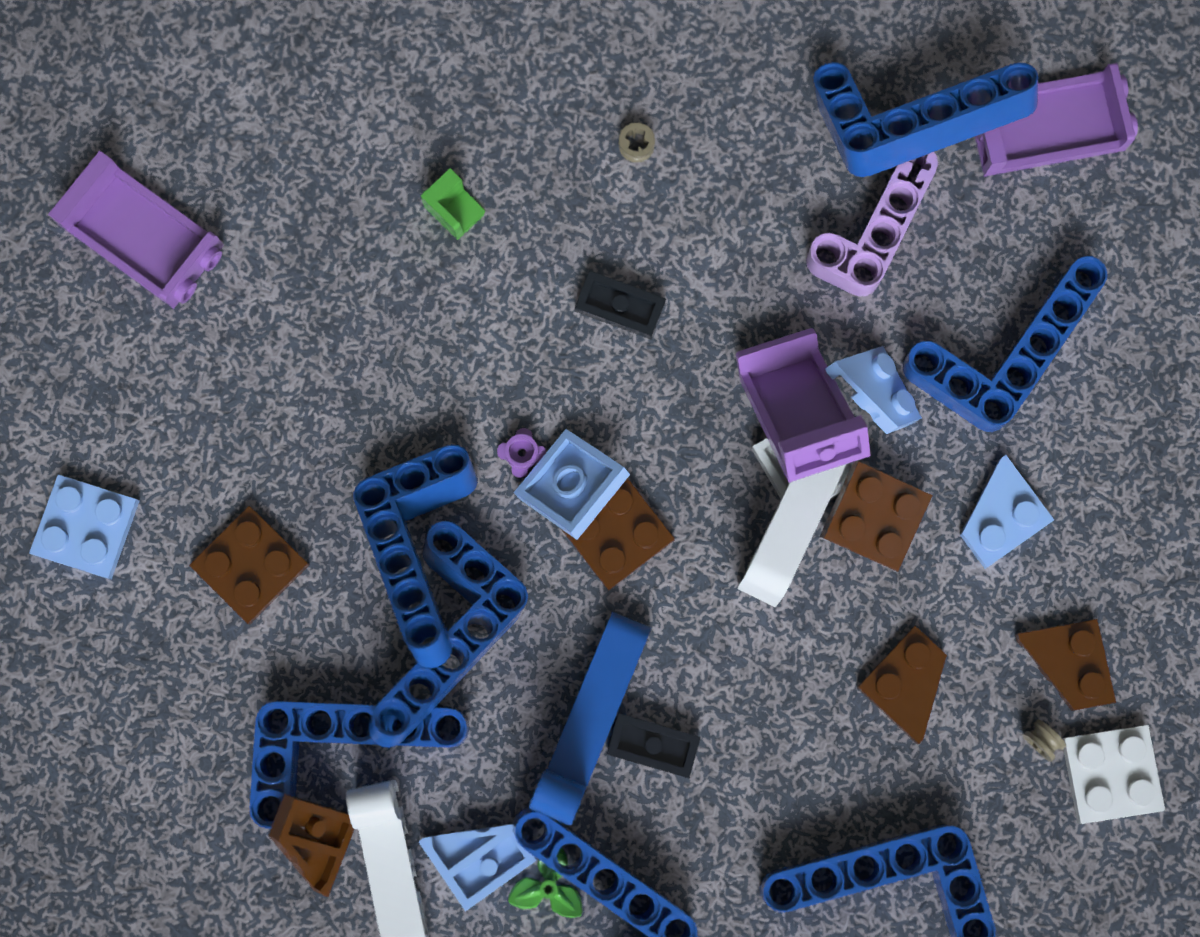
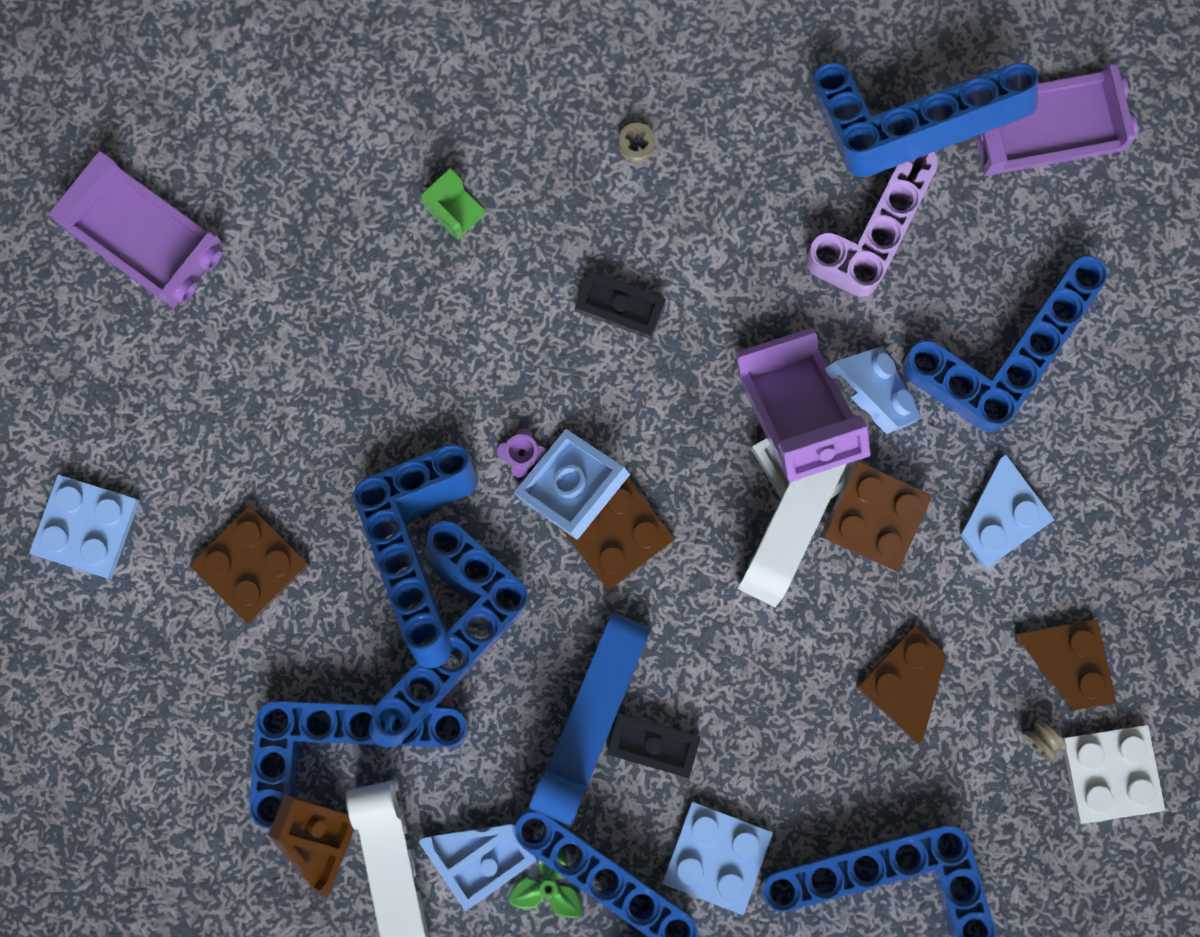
(717, 858): none -> light blue plate

